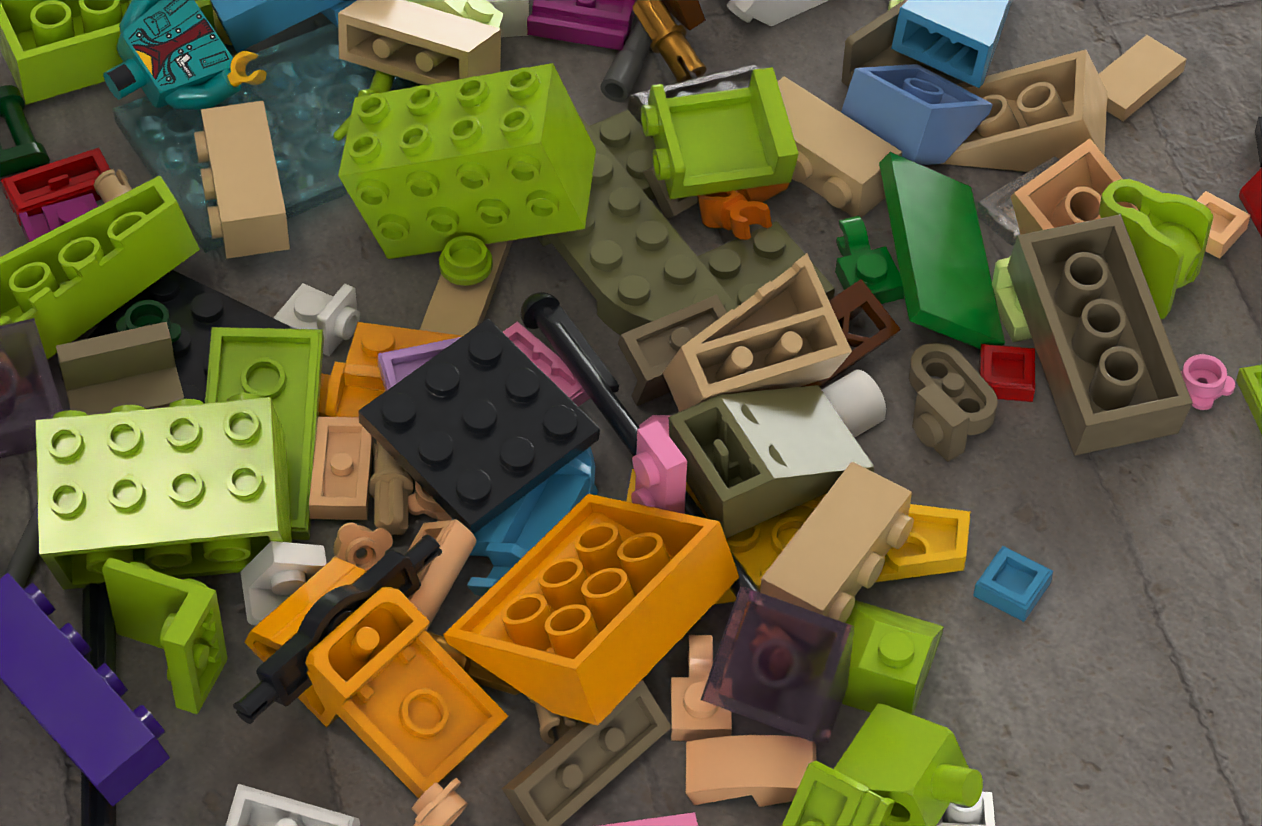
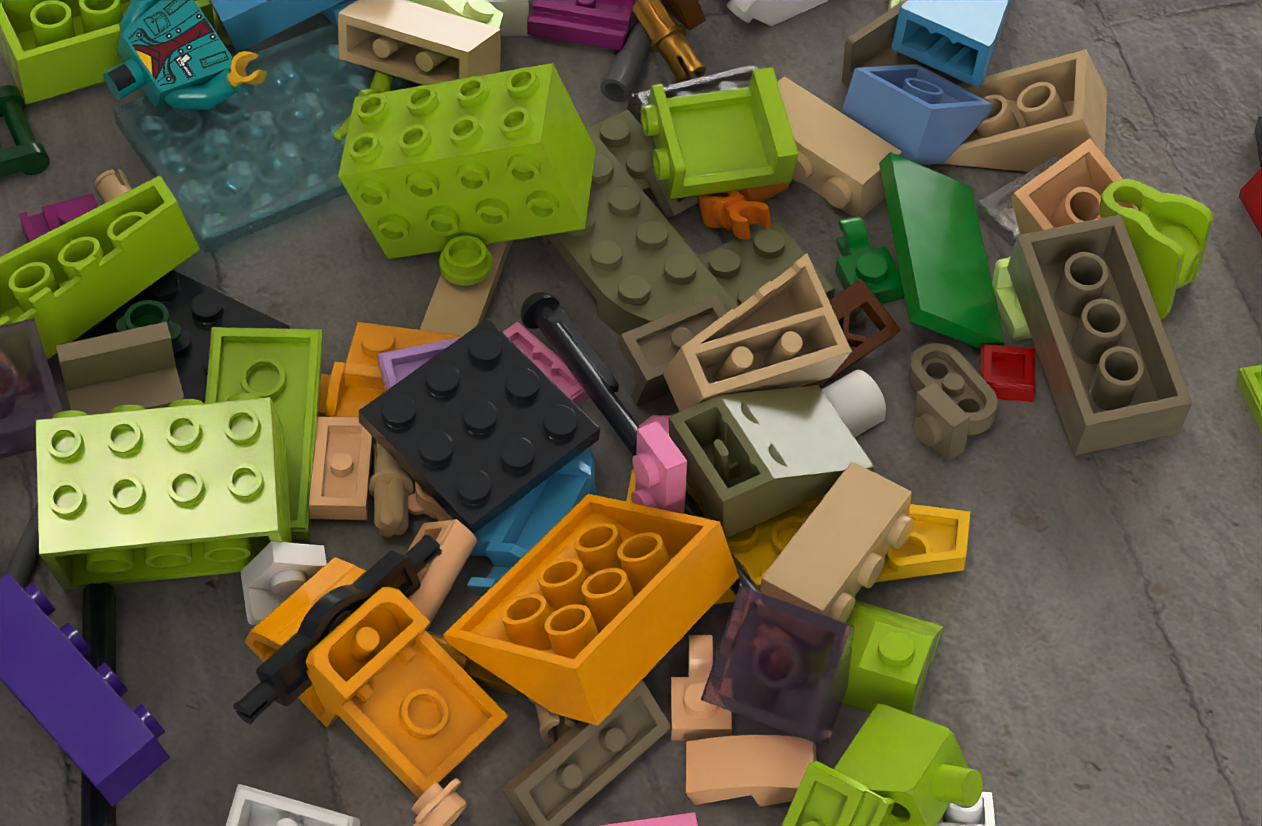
(59, 182): red tile -> none
(174, 617): lime bracket -> none
(242, 180): tan brick -> none
(317, 310): white bracket -> none
(354, 537): light nougat plate -> none
(1013, 583): dark azure tile -> none
(1139, 76): tan tile -> none
(1206, 380): bright pink plate -> none
(1226, 226): light nougat plate -> none

